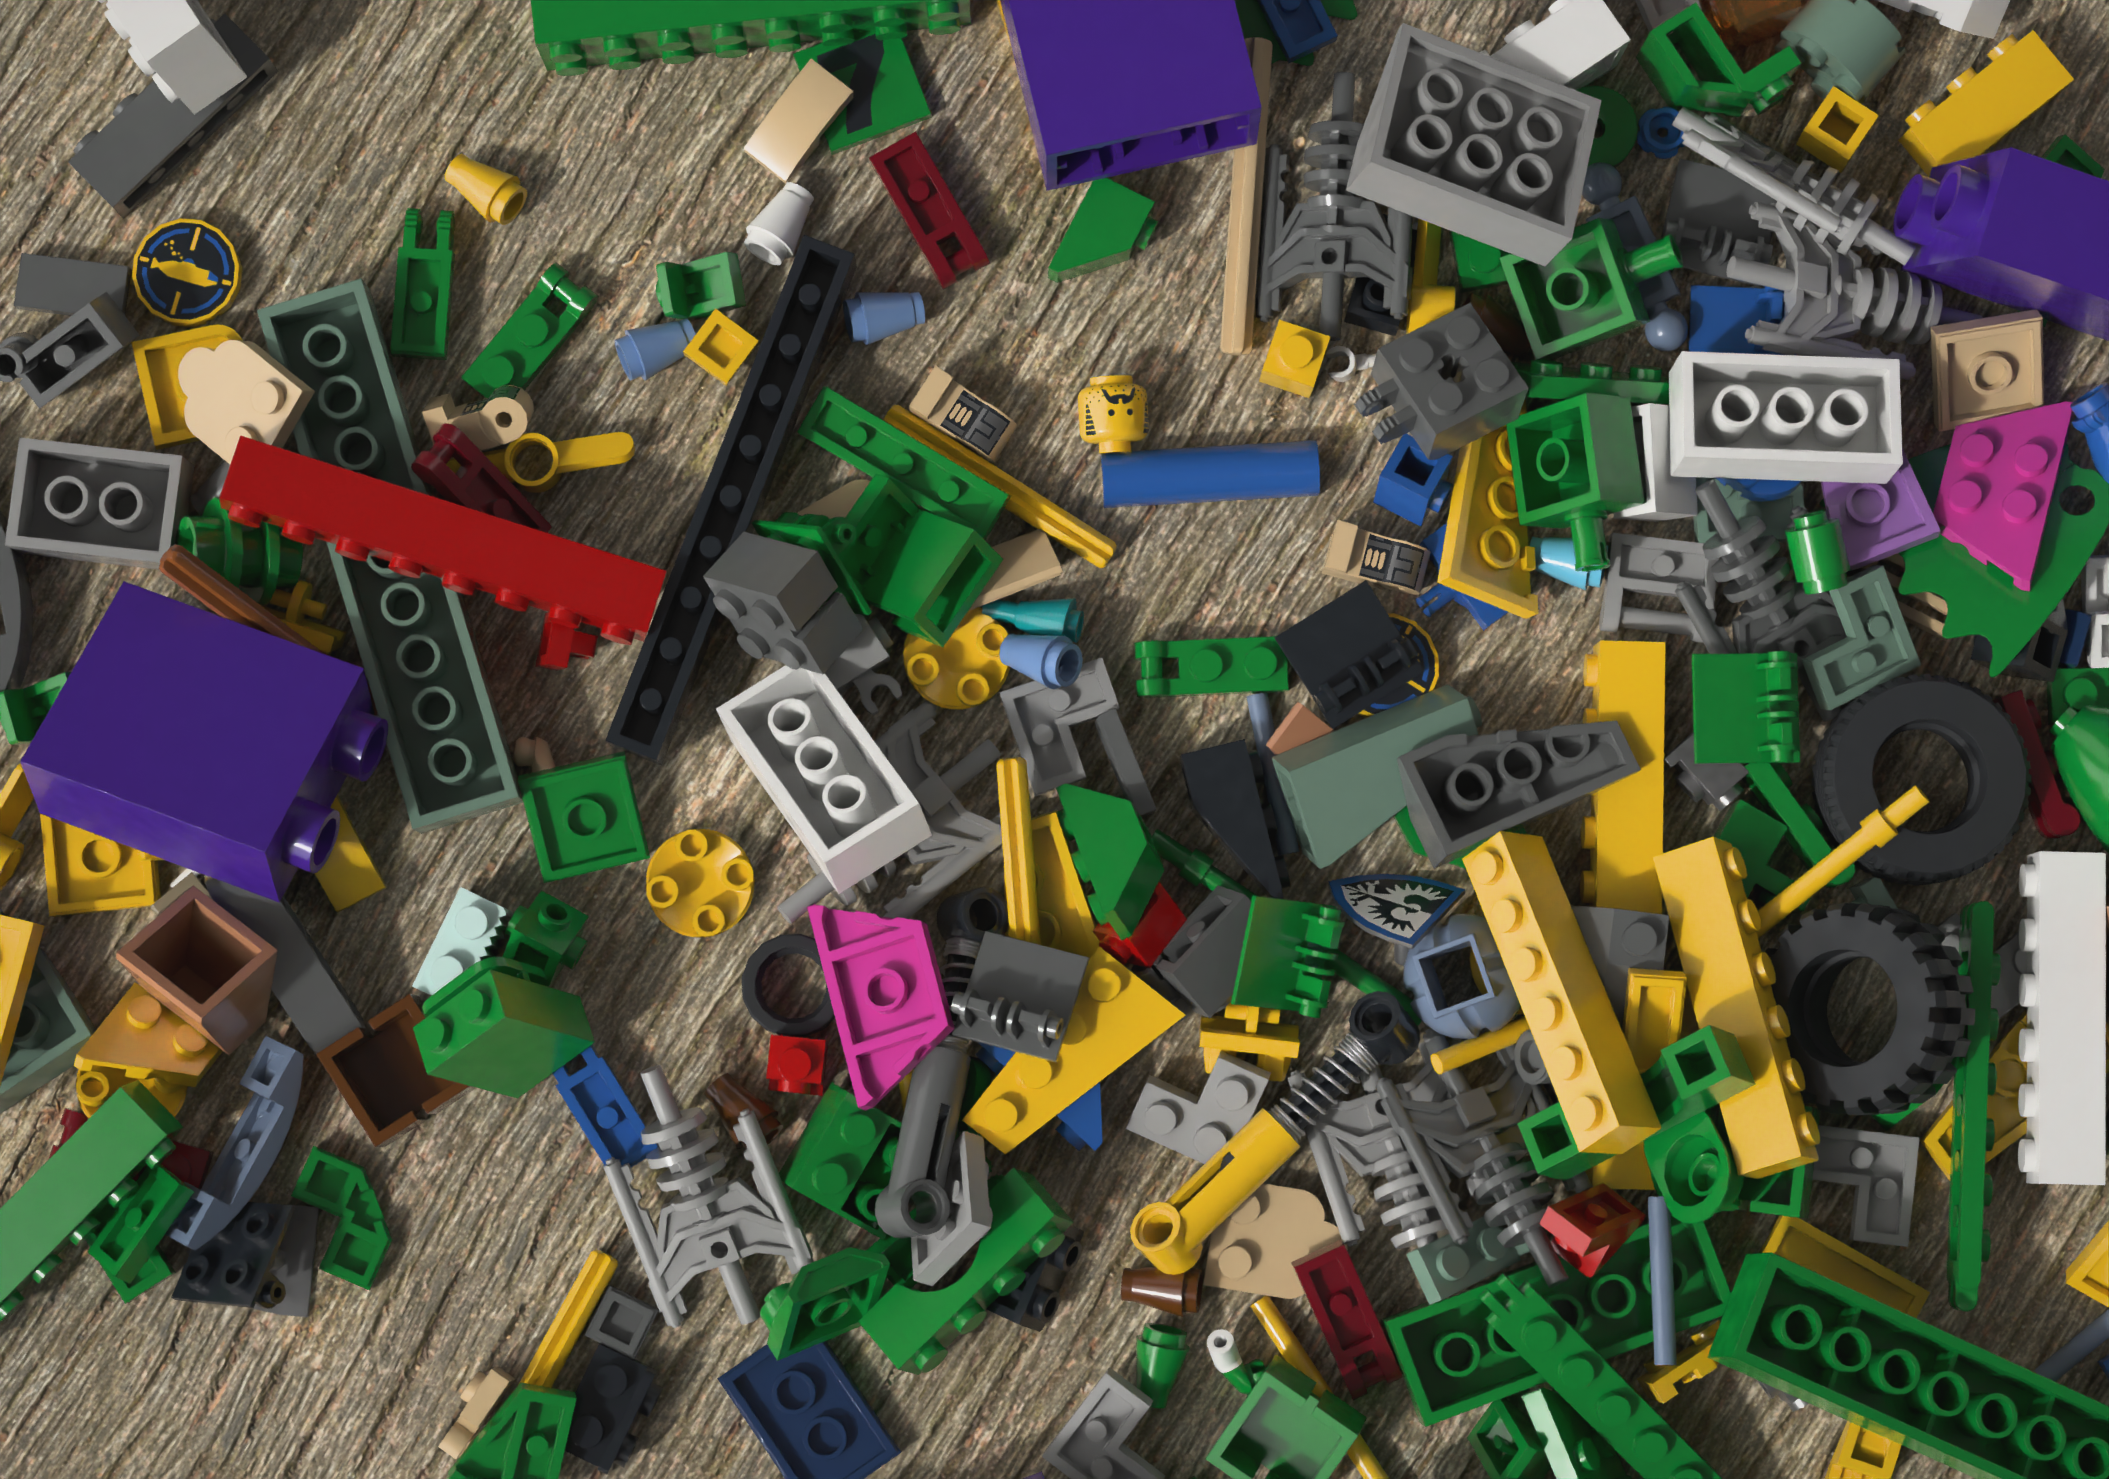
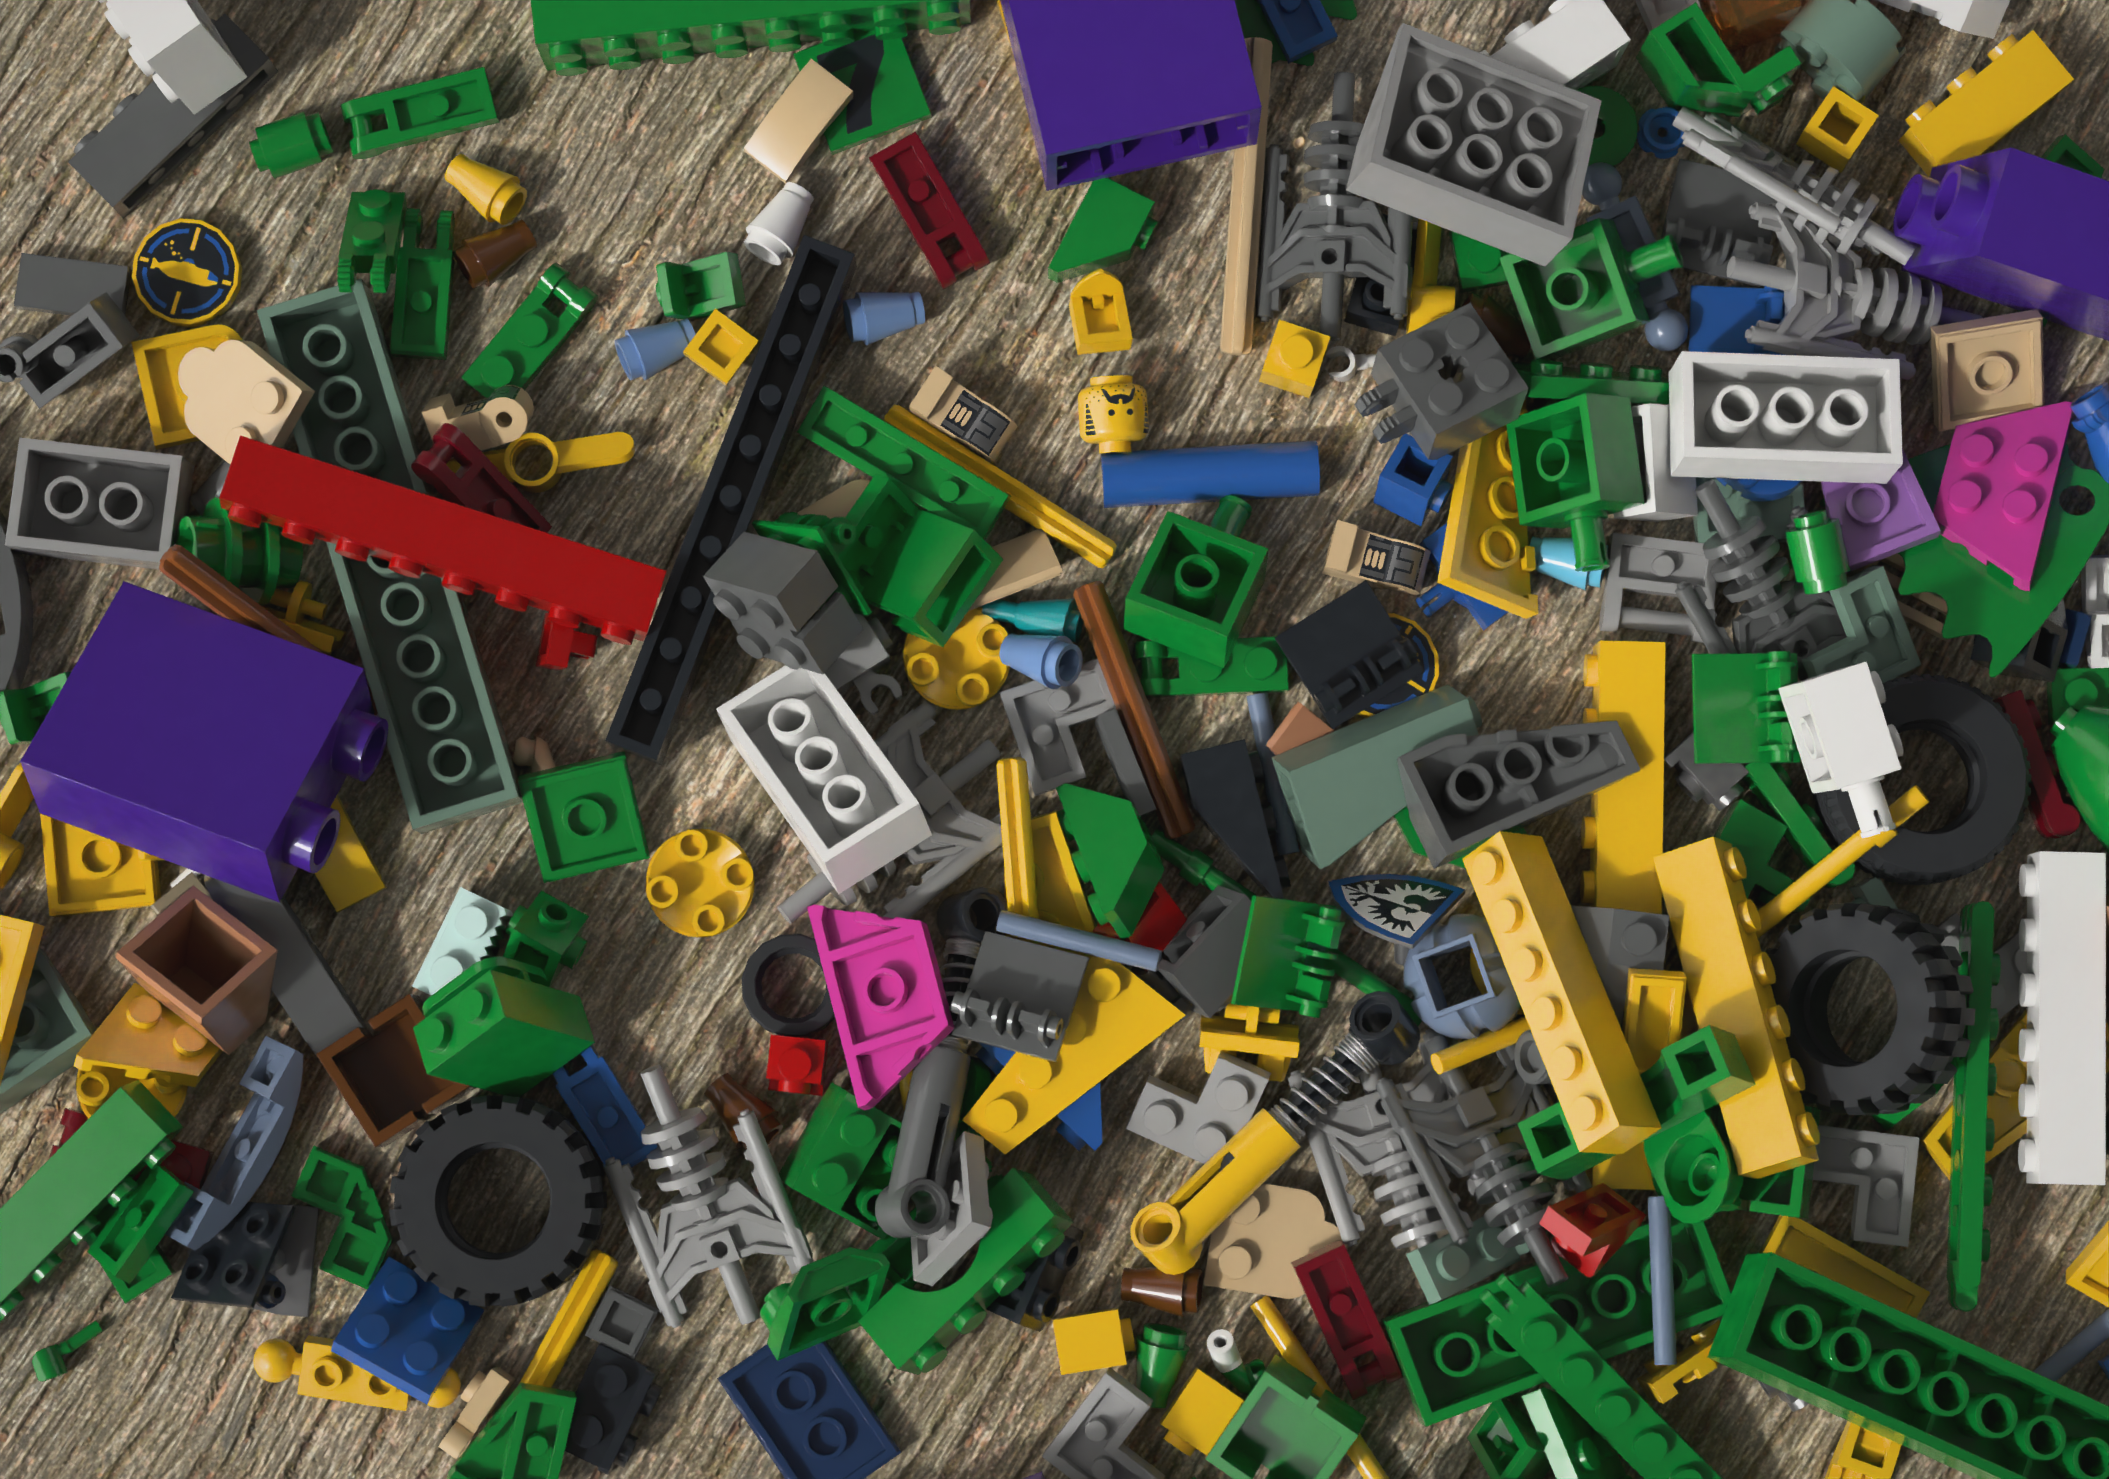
(49, 1361): none -> green hand
(291, 144): none -> green brick
(335, 1378): none -> yellow plate
(371, 238): none -> green hinge
(406, 1331): none -> blue plate
(420, 112): none -> green plate
(424, 1186): none -> black tyre
(493, 253): none -> reddish brown cone
(1078, 940): none -> sand blue bar
(1092, 1340): none -> yellow brick
(1100, 314): none -> yellow plate
(1134, 709): none -> dark orange axle
(1198, 583): none -> green brick
(1199, 1413): none -> yellow brick
(1846, 739): none -> white brick

